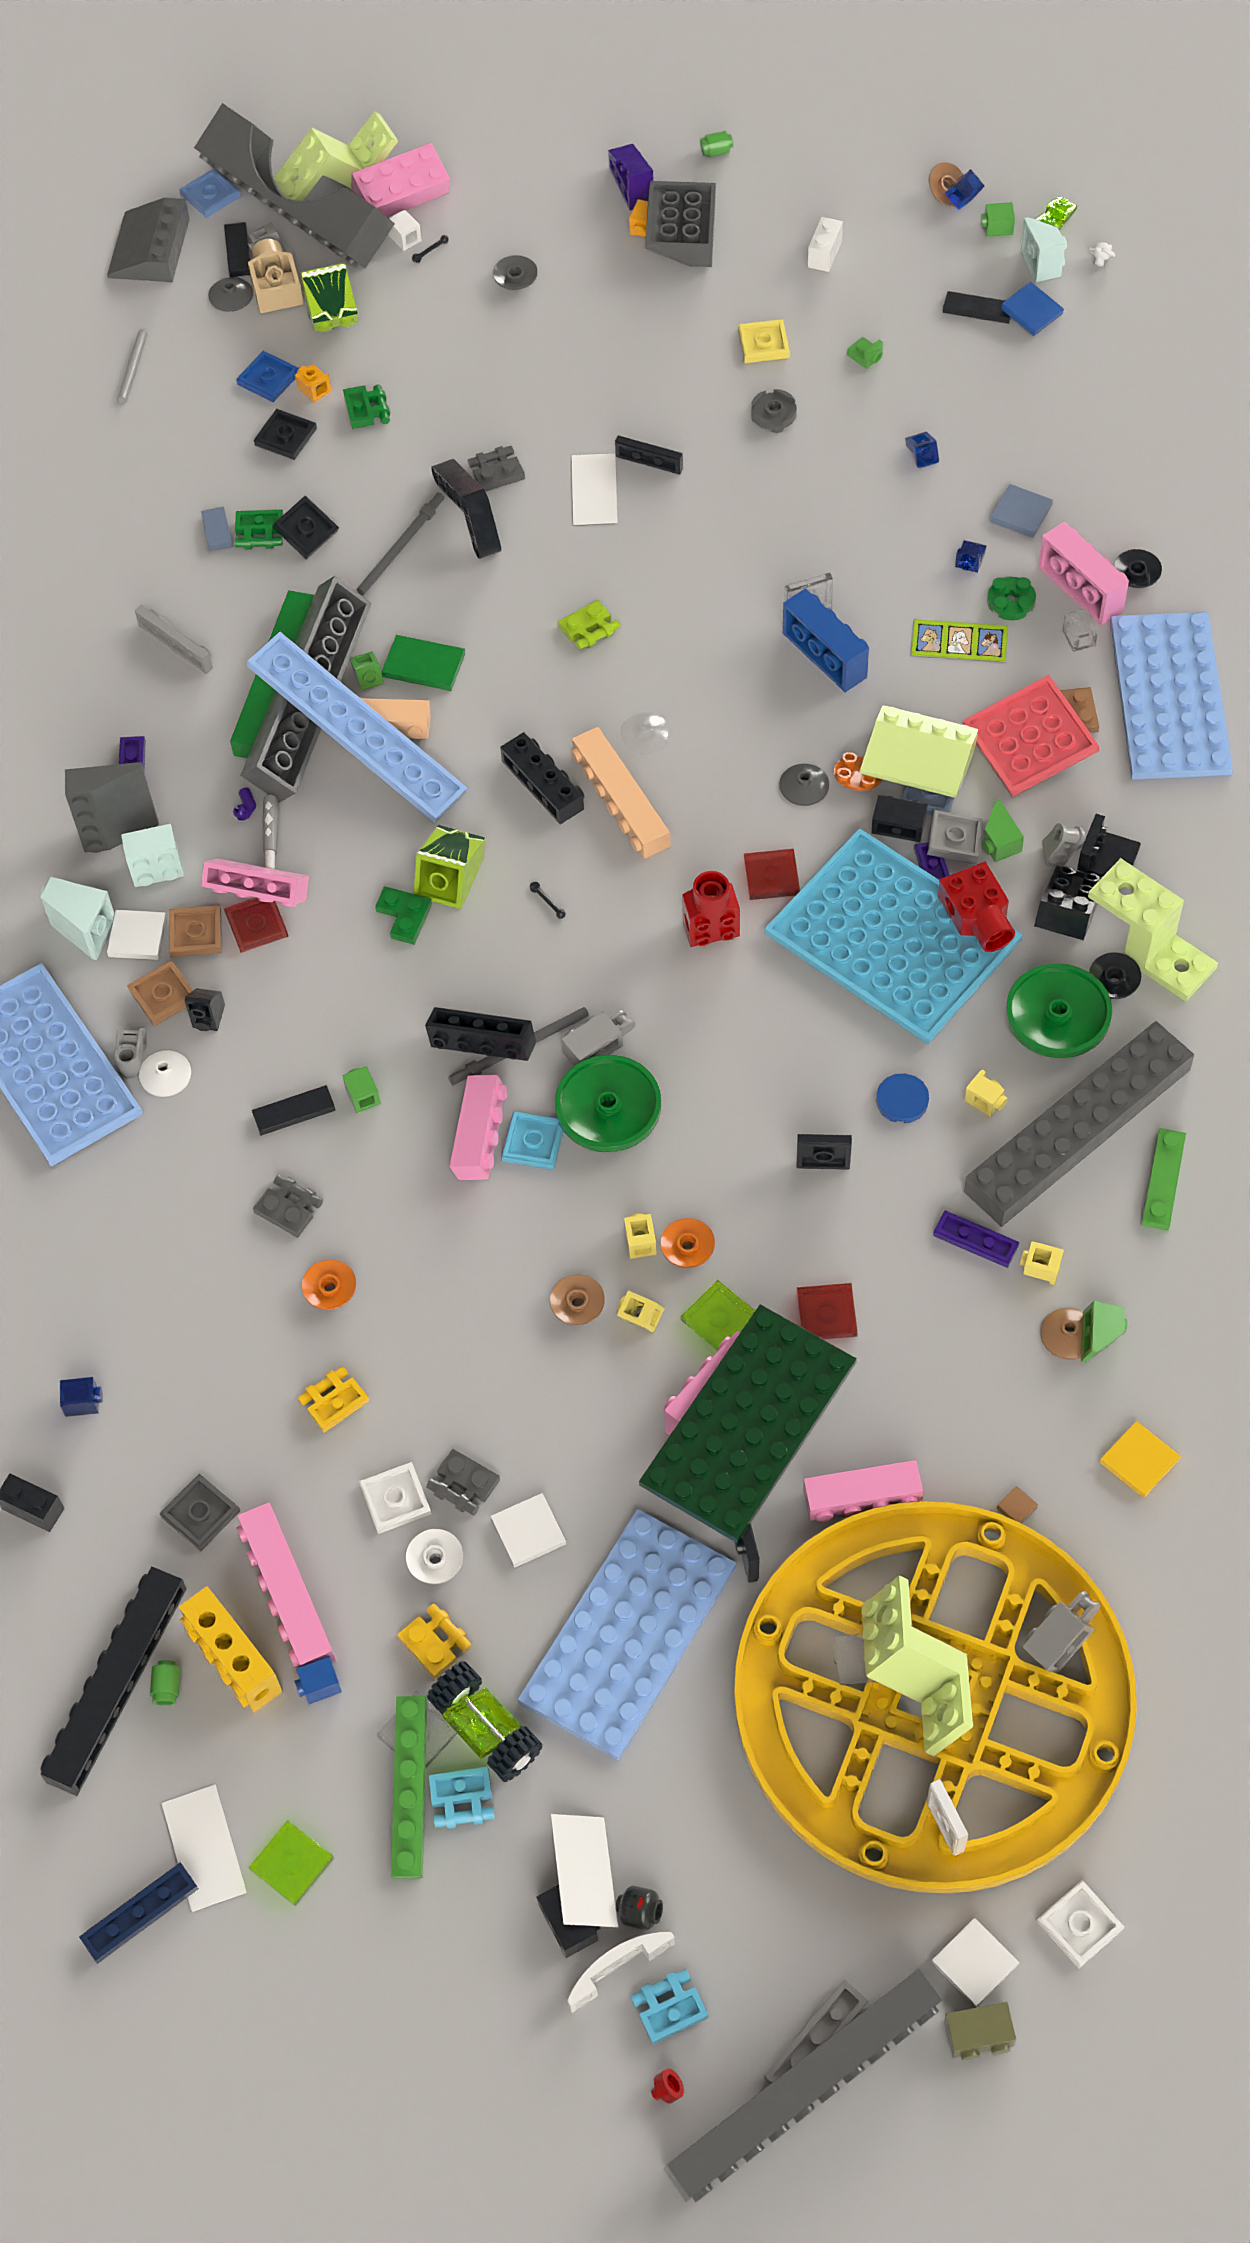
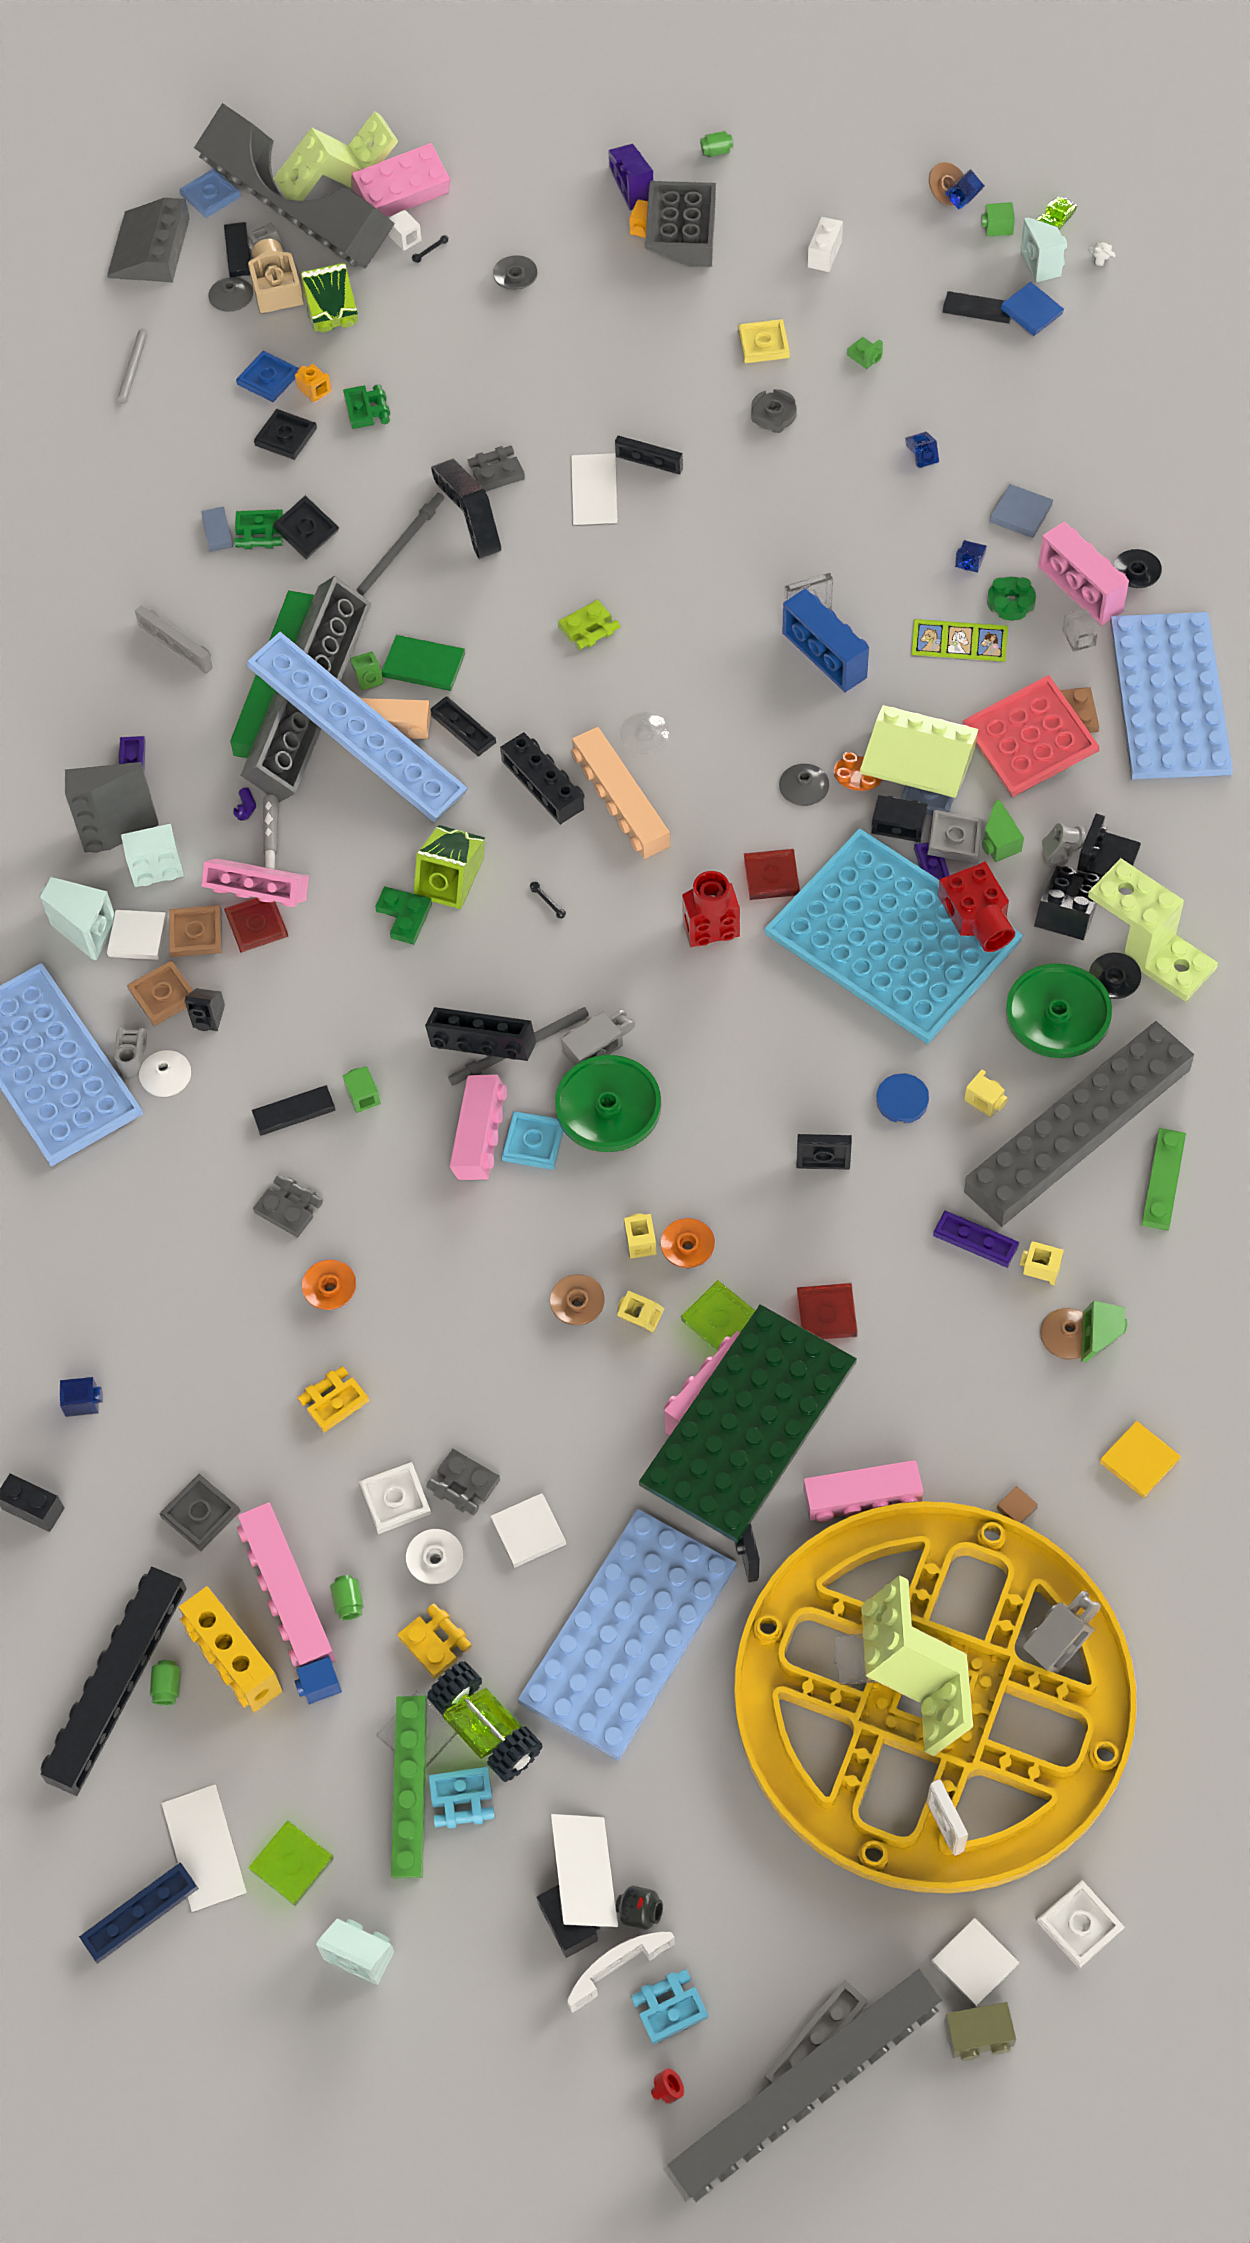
(346, 1597): none -> bright green brick
(356, 1950): none -> light aqua slope
(462, 726): none -> black tile

